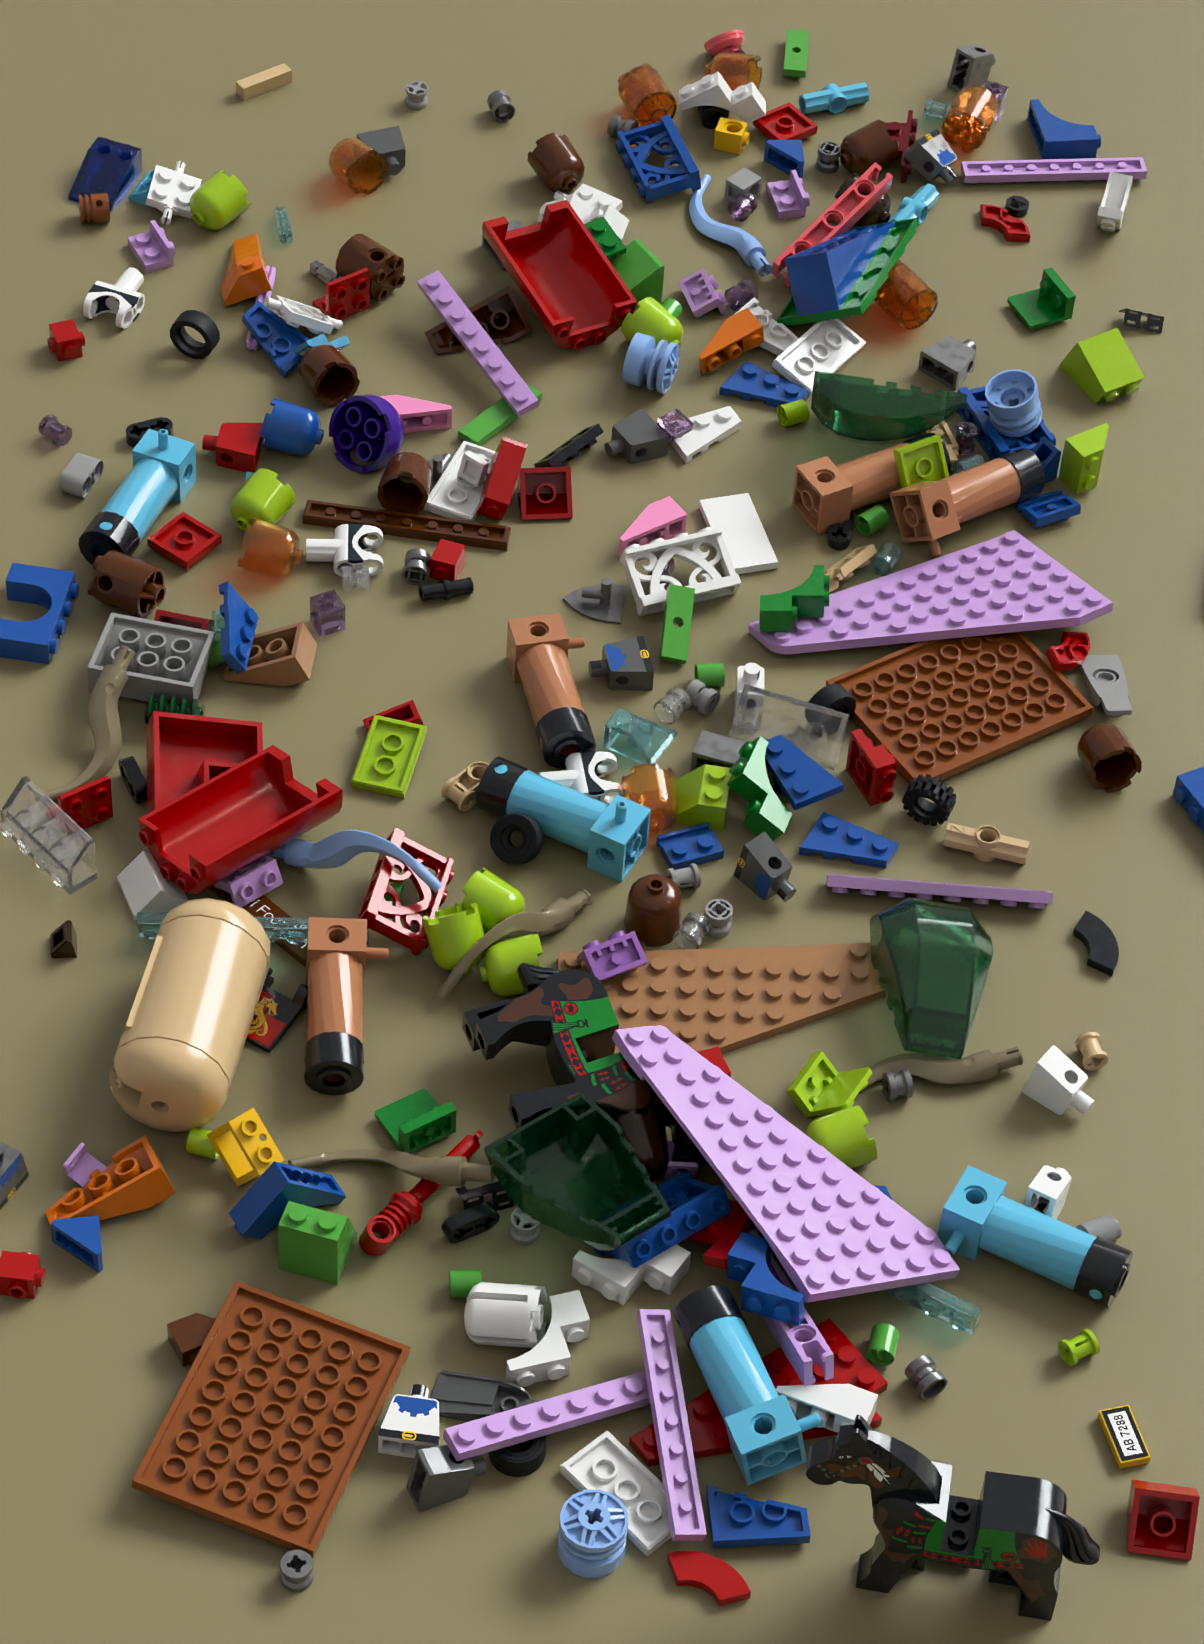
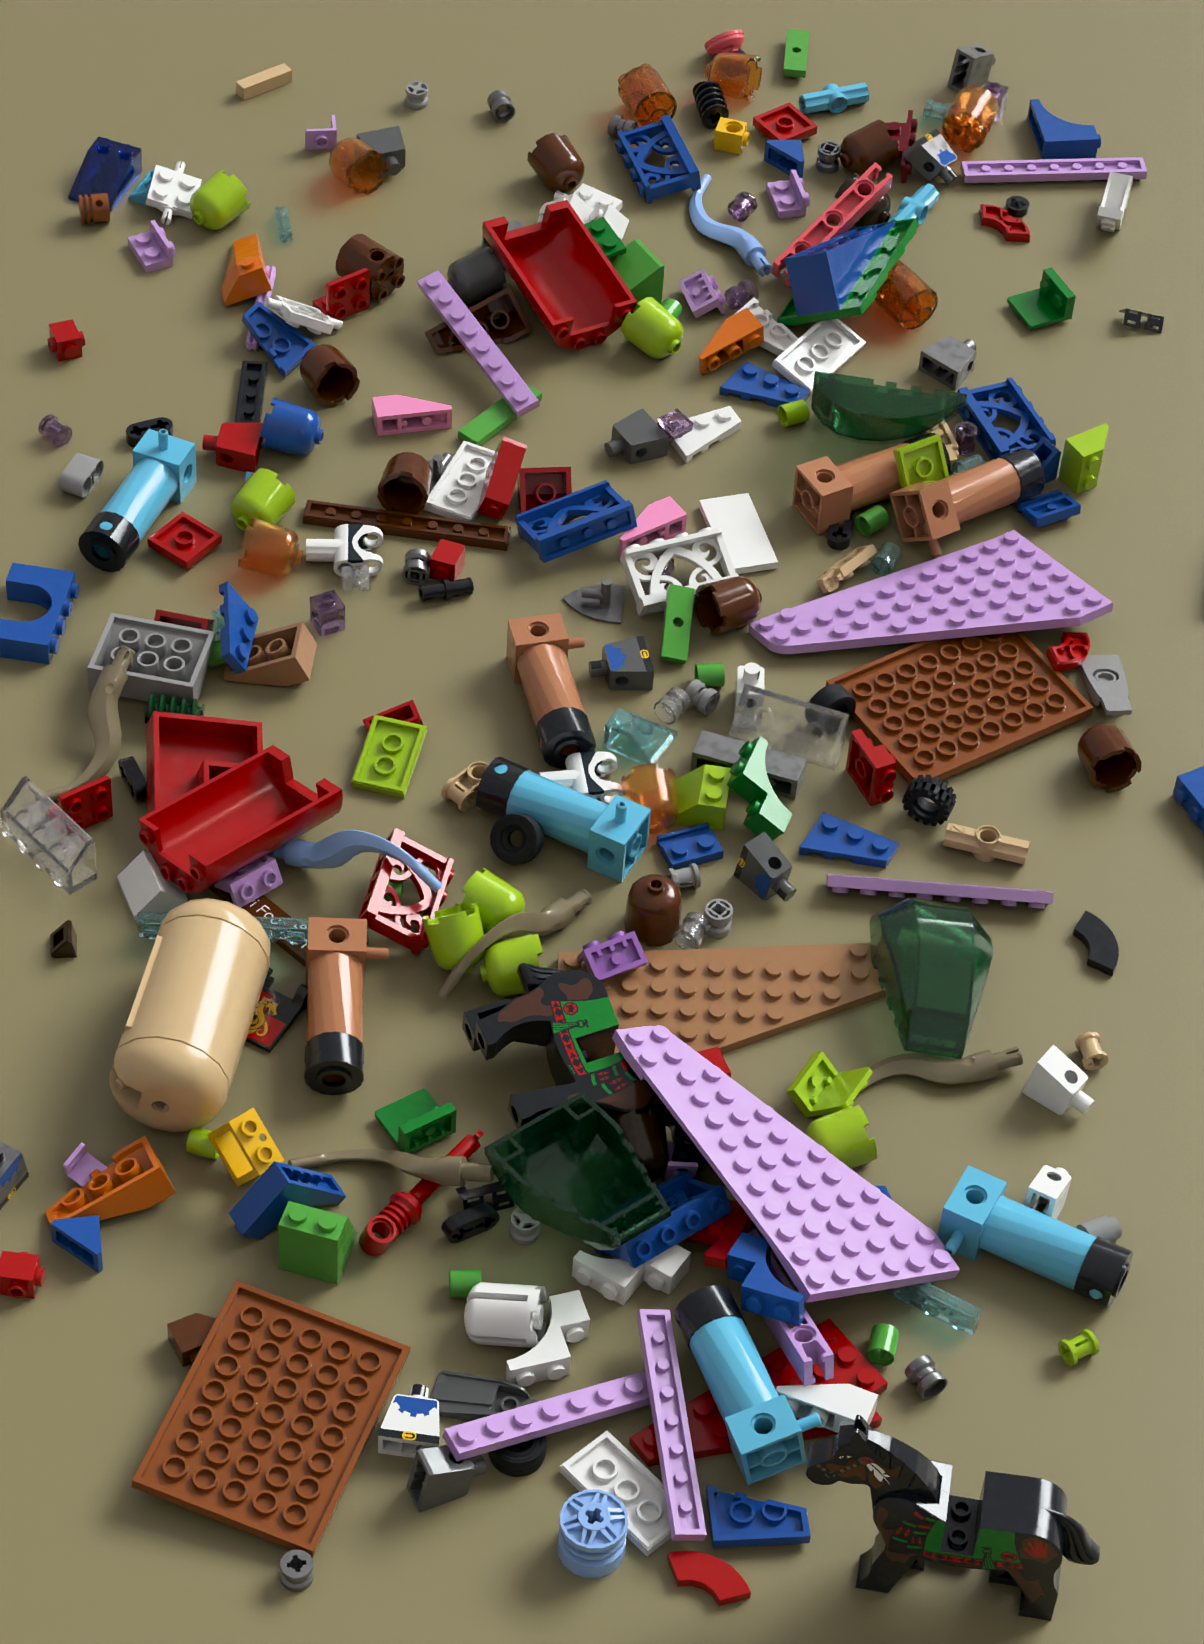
(117, 298): white connector -> none
(127, 583): reddish brown cylinder -> none
(186, 343): black tyre -> none
(251, 392): none -> black tile
(321, 138): none -> lavender bracket
(323, 272): light grey axle -> none
(339, 343): dark azure slope -> none
(370, 427): dark purple cylinder -> none
(473, 468): white tile -> none
(476, 276): none -> dark grey cylinder
(571, 448): black plate -> none
(605, 512): none -> blue fence
(651, 363): light blue wheel -> none
(714, 91): white arch -> none
(727, 604): none -> reddish brown cylinder
(743, 181): light grey brick -> none
(799, 775): blue wing -> none
(806, 600): green arch -> none
(897, 1084): flat silver wheel -> none
(1013, 403): light blue wheel -> none
(1103, 366): lime slope -> none
(1124, 1436): tile -> none
(1161, 1519): red slope -> none

